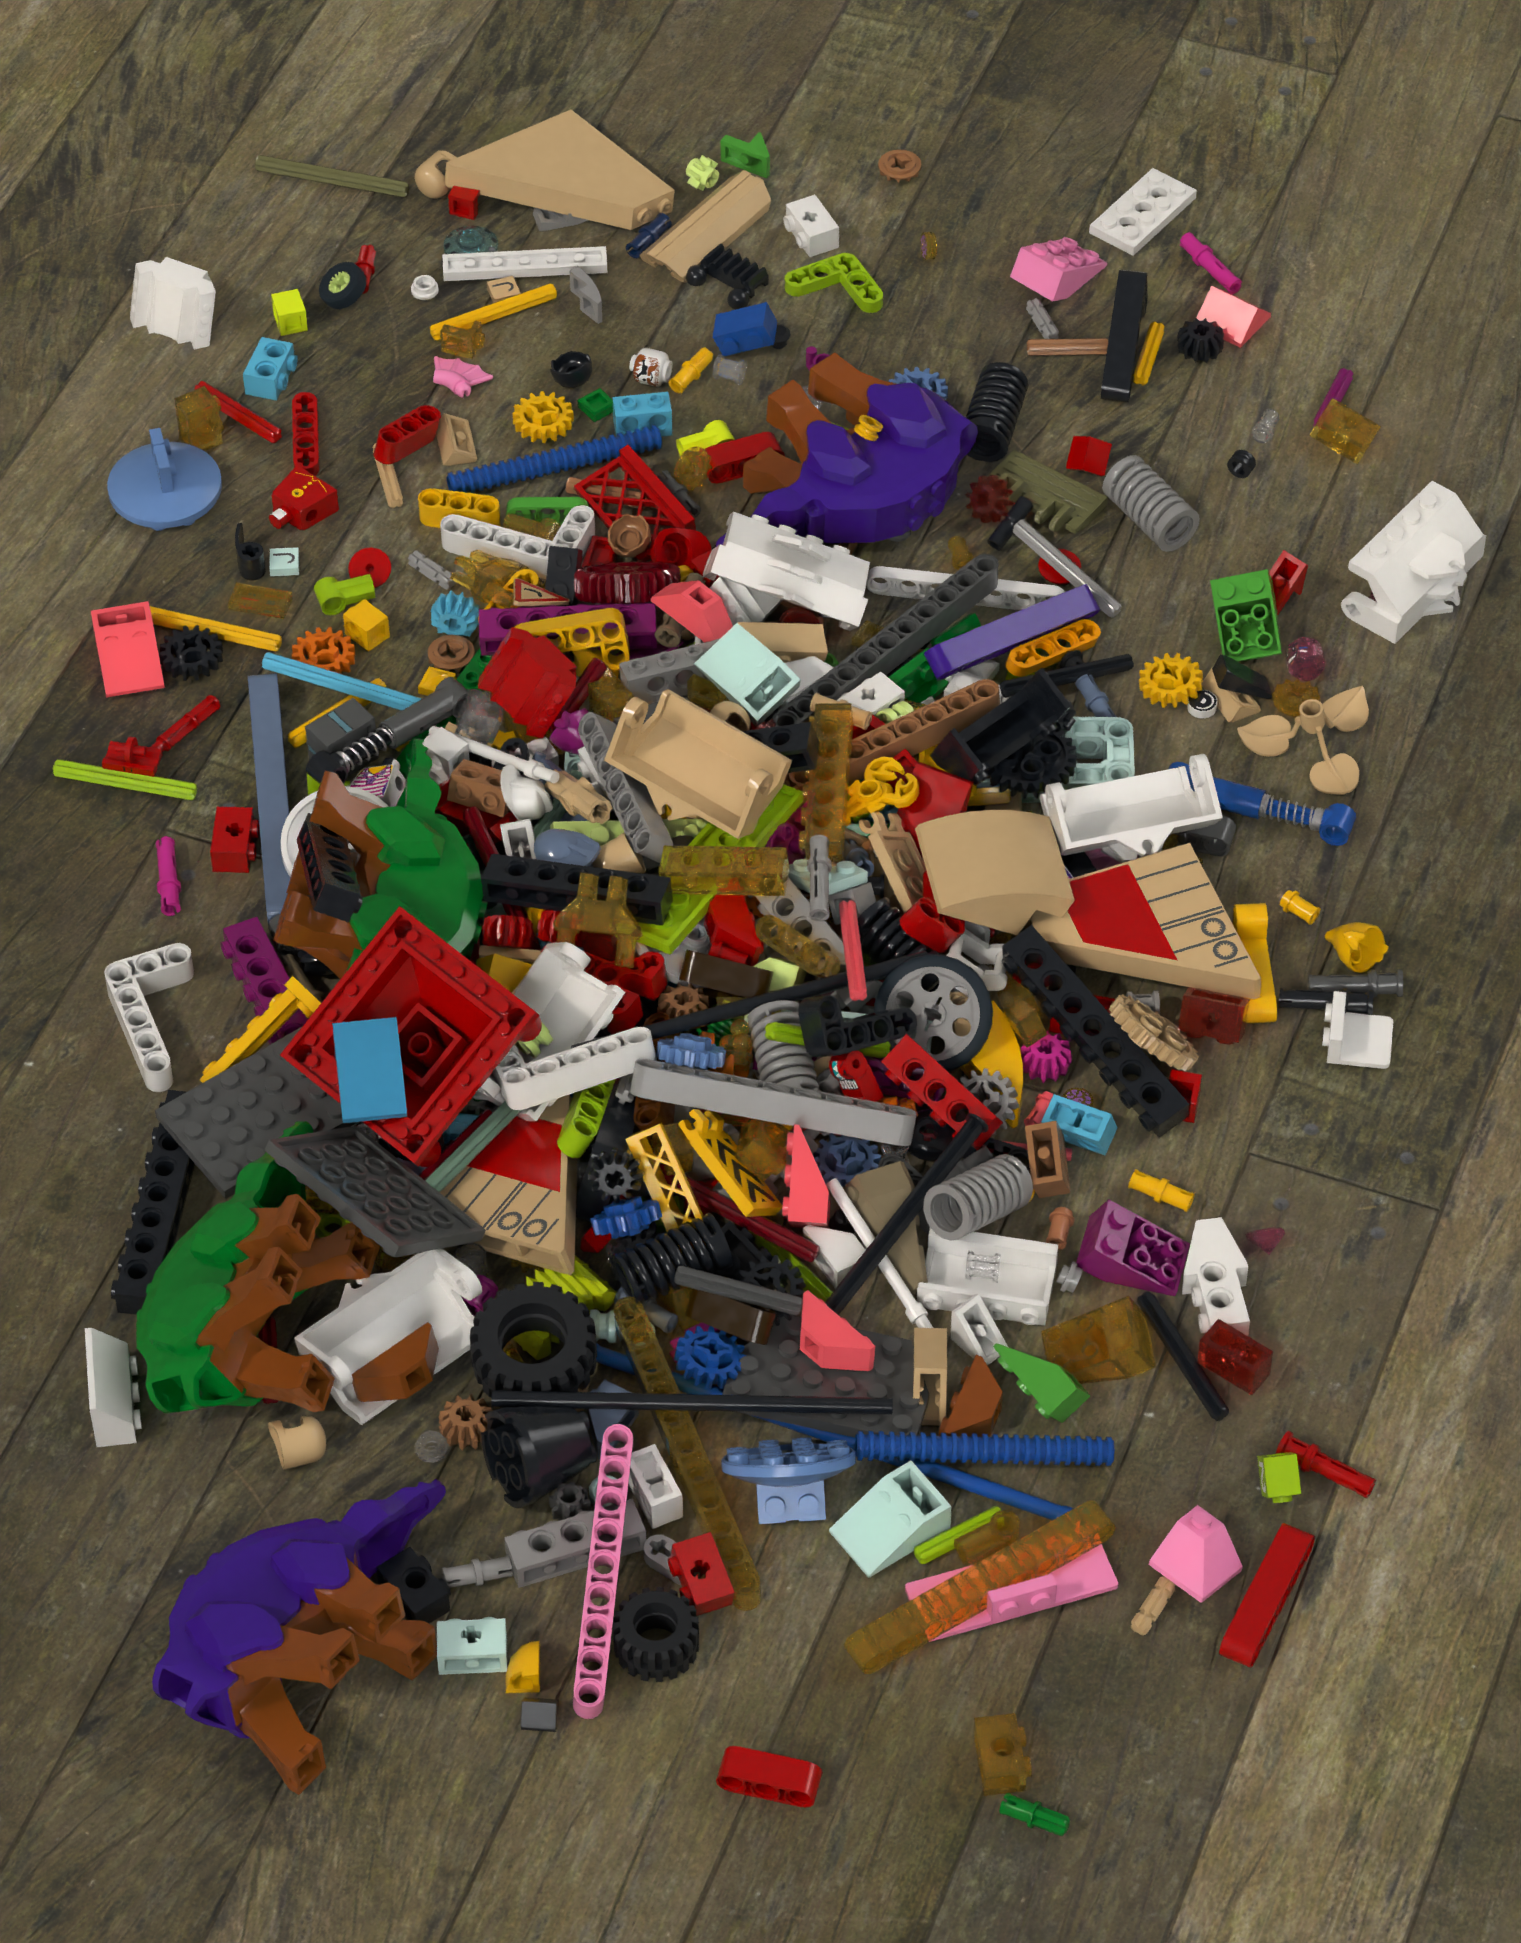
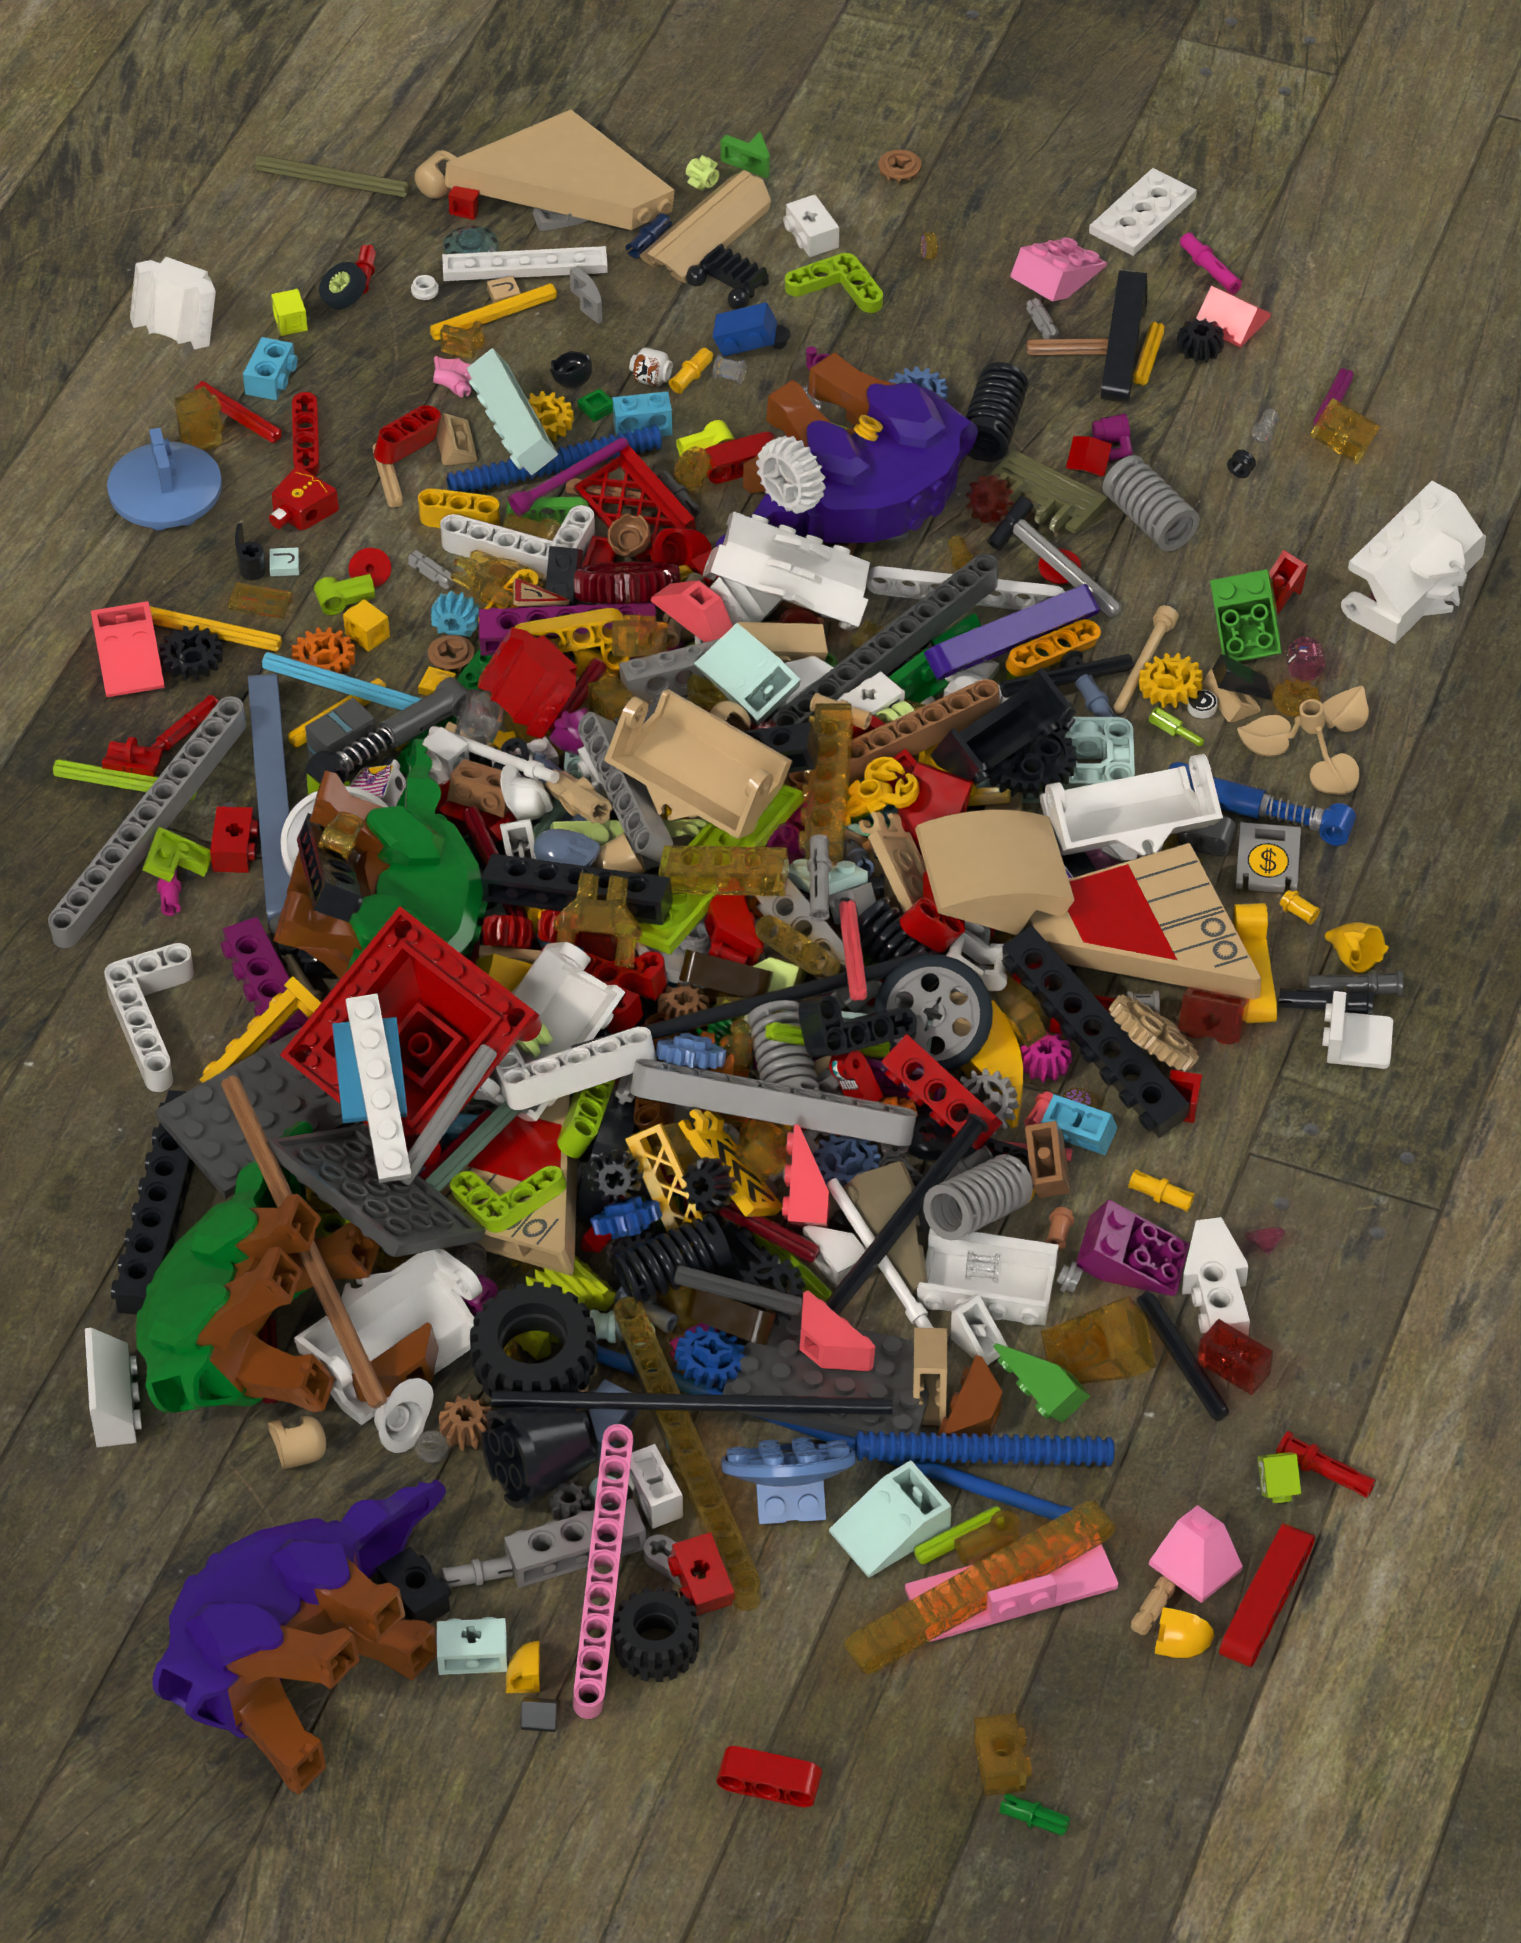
(156, 809): none -> light grey beam
(172, 850): none -> lime tile
(311, 1259): none -> medium nougat axle
(342, 834): none -> clear yellow piece
(378, 1088): none -> white plate
(404, 1415): none -> white piece
(449, 1109): none -> light grey axle
(511, 412): none -> light aqua brick
(522, 501): none -> magenta piece
(548, 1181): none -> lime beam
(638, 636): none -> clear yellow brick
(709, 1184): none -> black gear
(790, 474): none -> white gear
(1112, 430): none -> magenta piece
(1164, 620): none -> tan piece
(1173, 726): none -> lime axle
(1182, 1634): none -> yellow brick
(1268, 861): none -> light grey container

